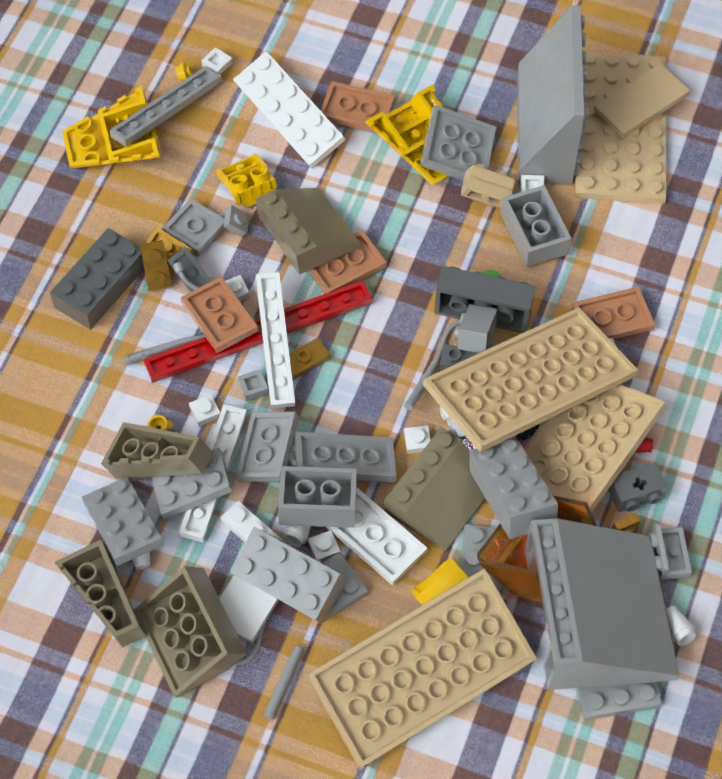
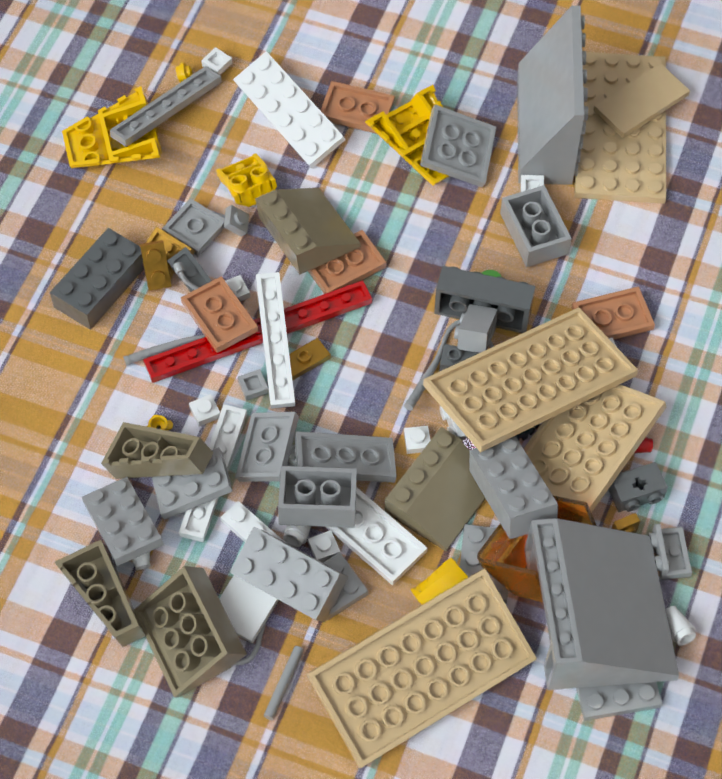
(486, 185): tan brick -> none

